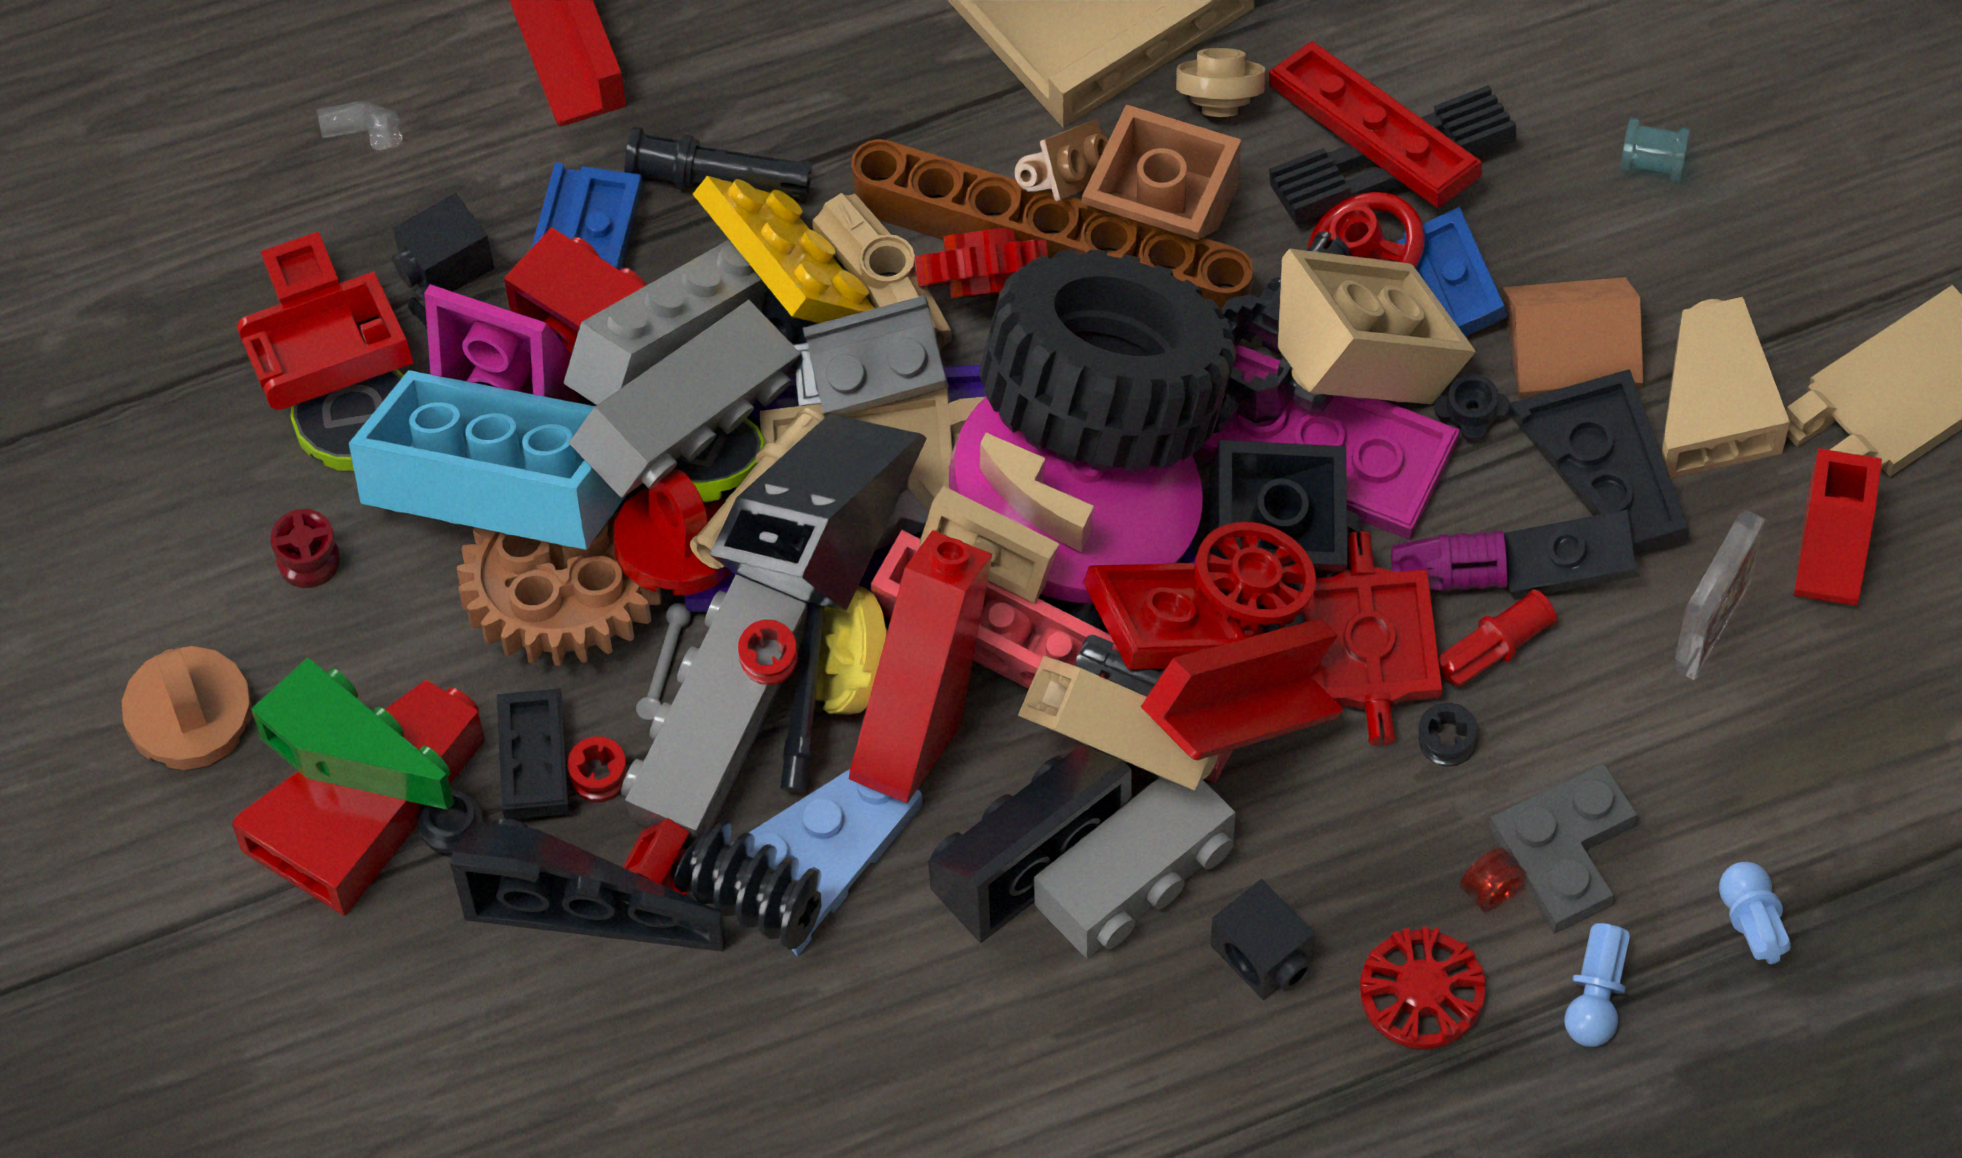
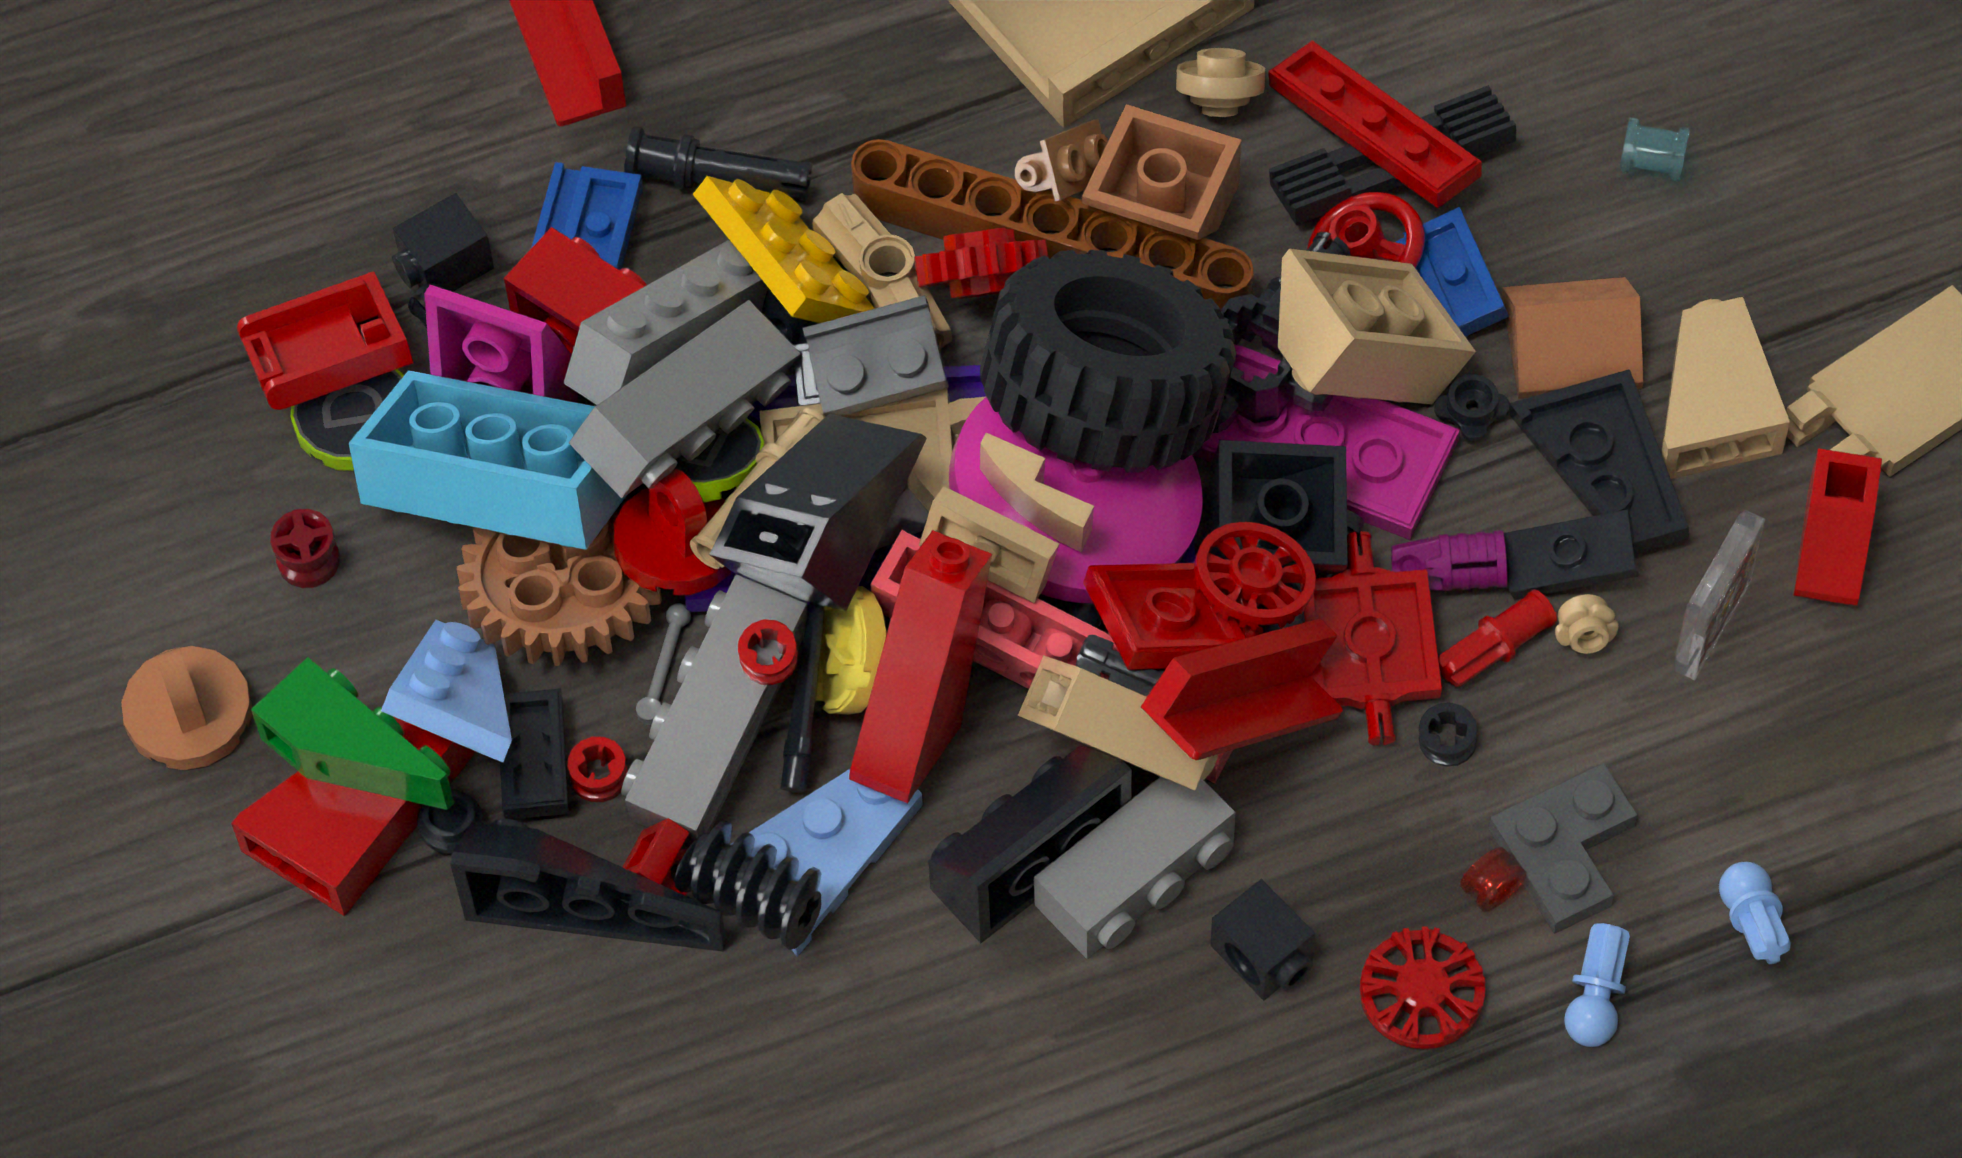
(299, 267): red plate -> none
(360, 117): clear arm -> none
(454, 690): none -> light blue wing
(1586, 624): none -> tan plate

